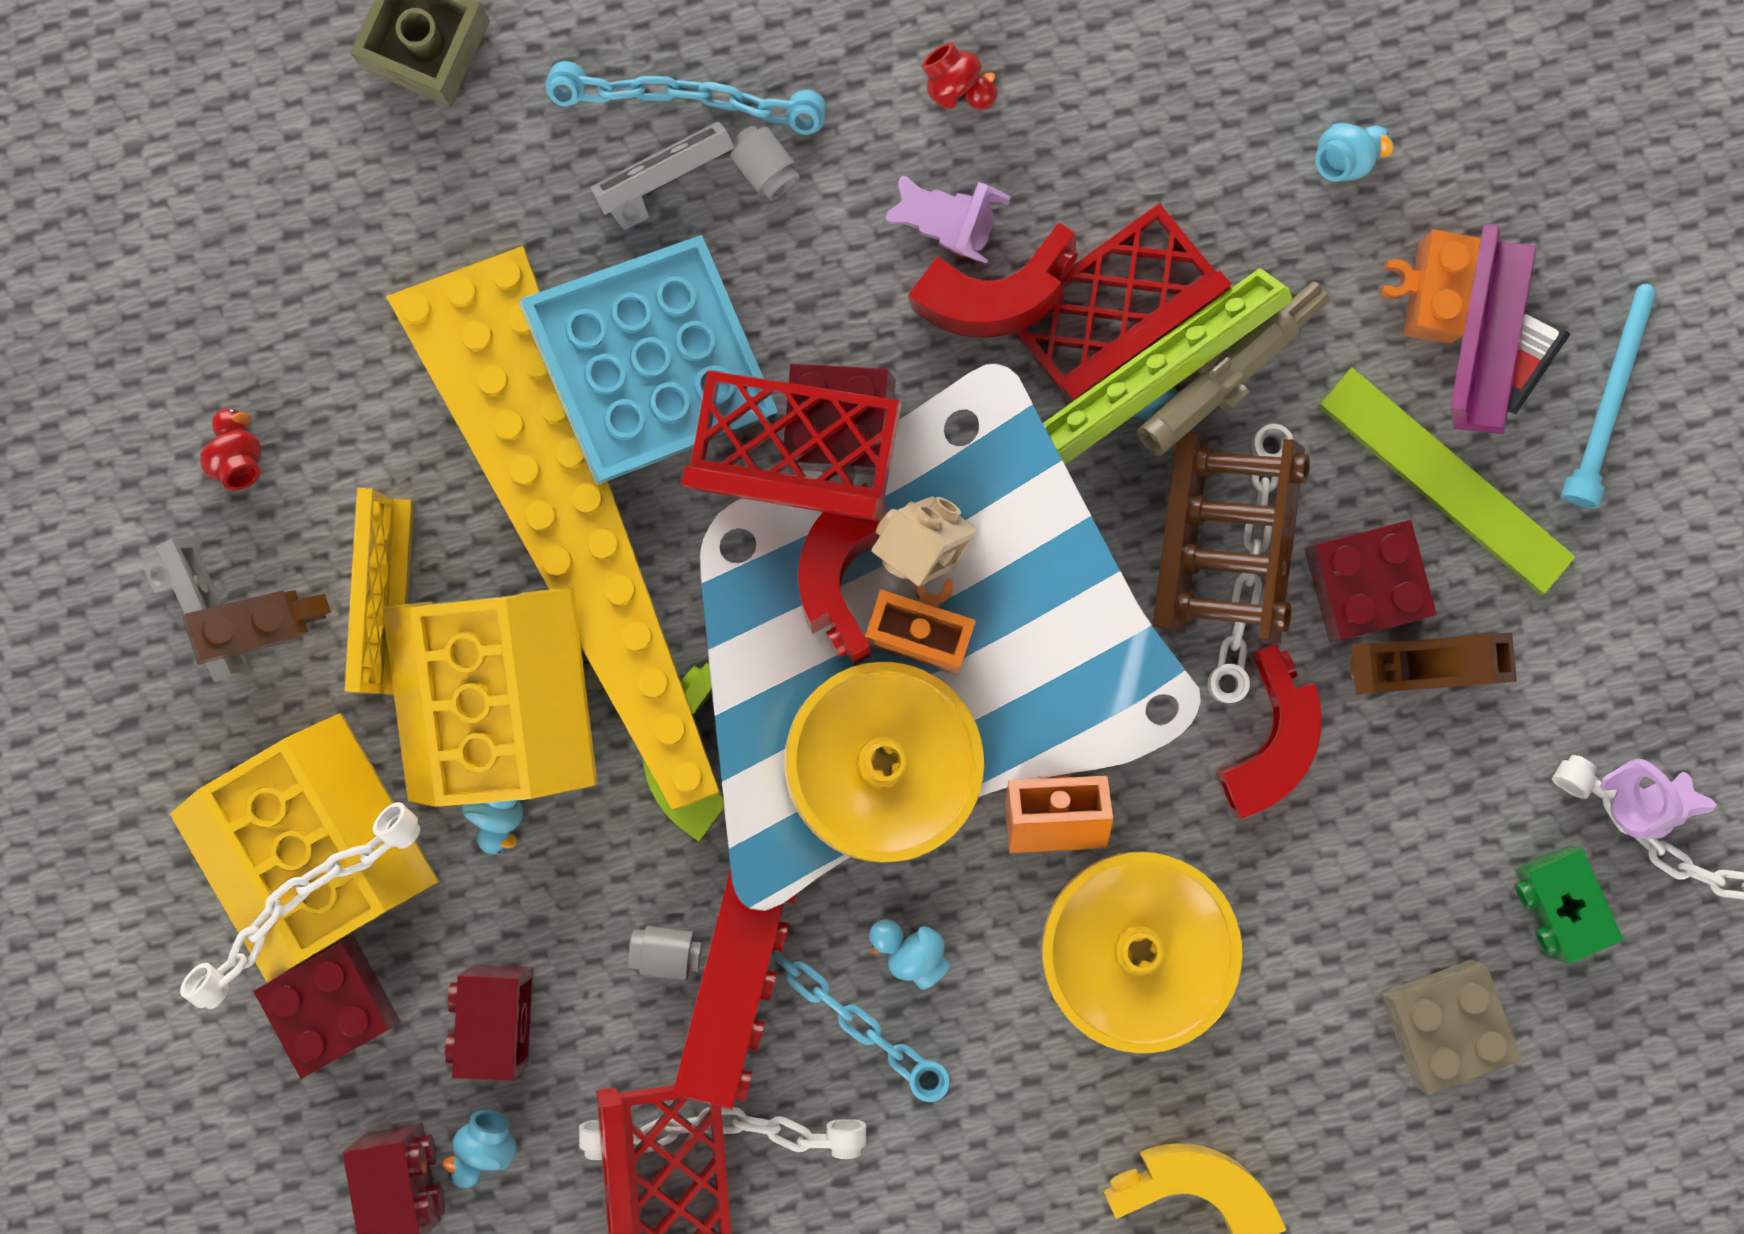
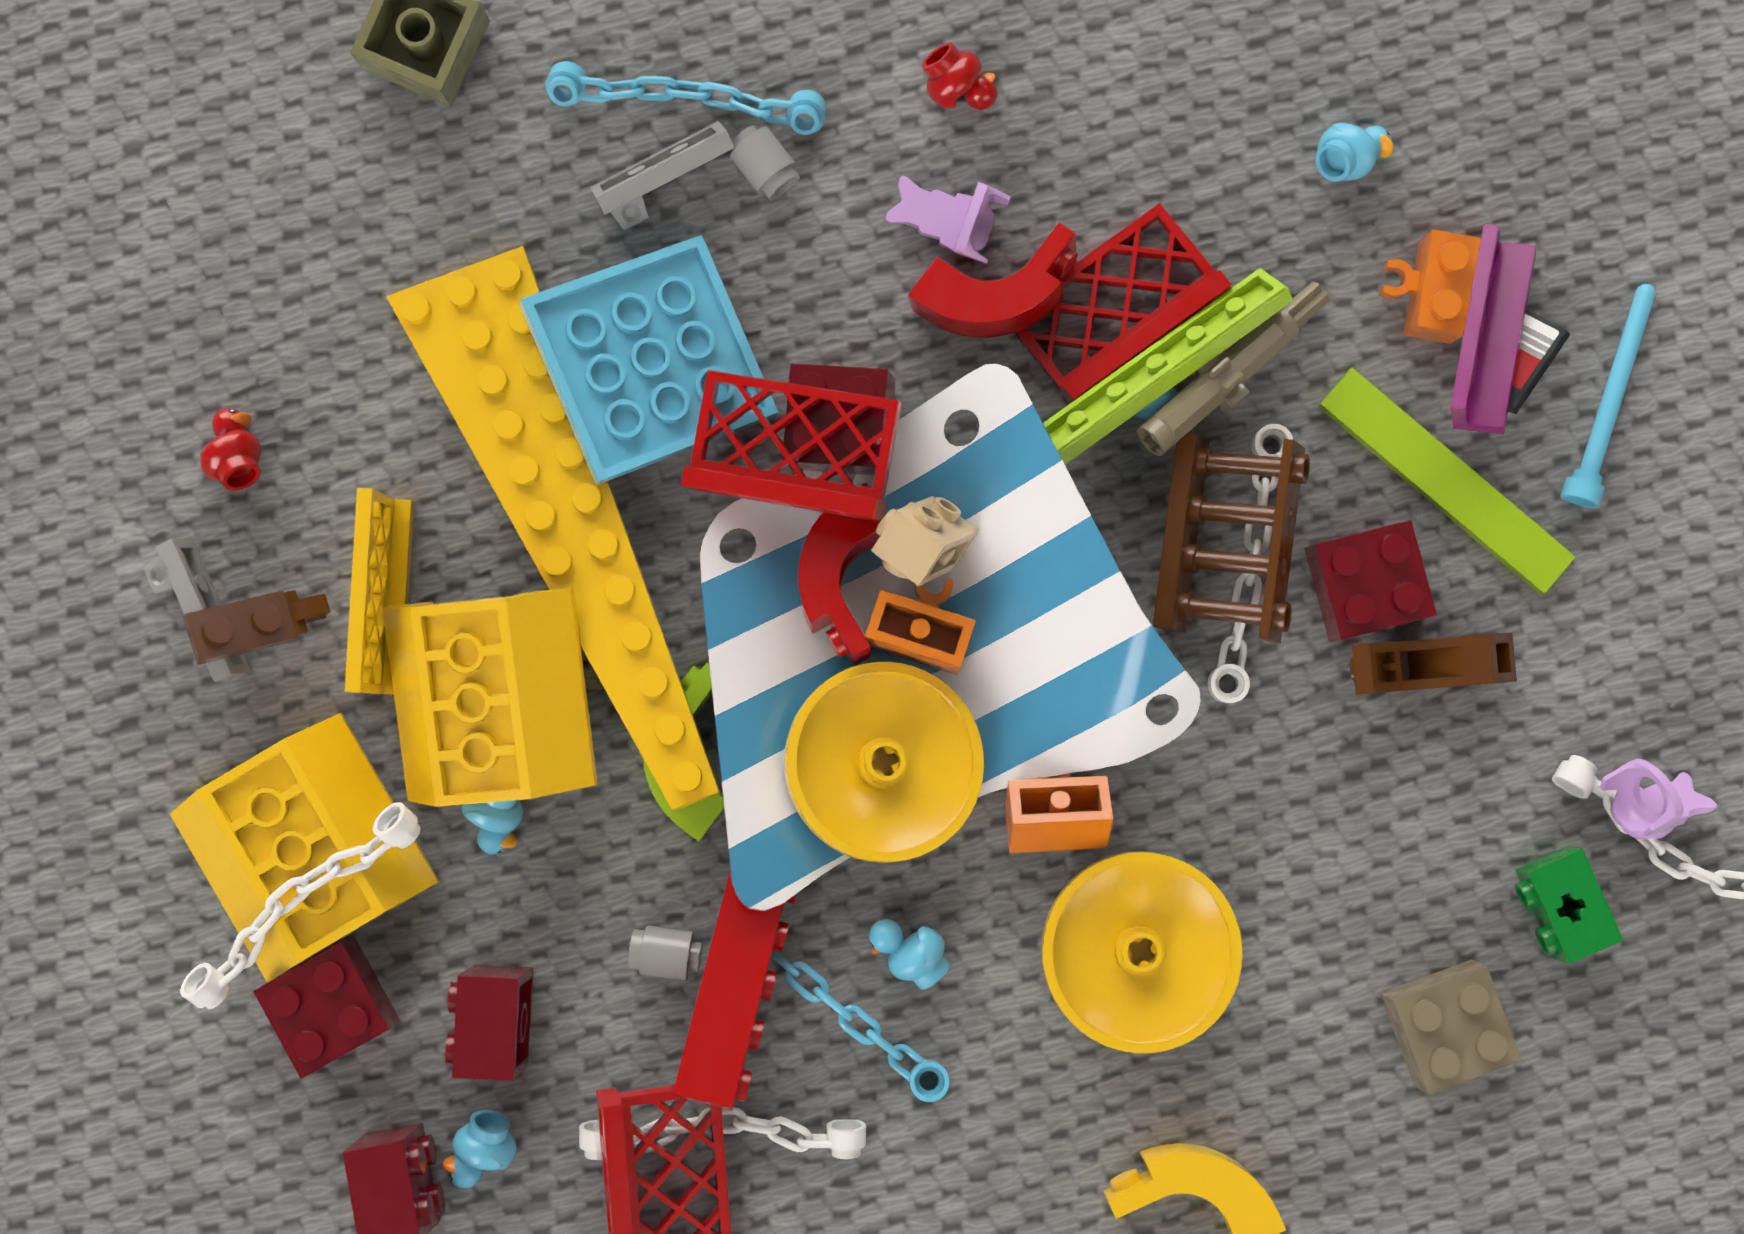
(1290, 745): red arch -> none

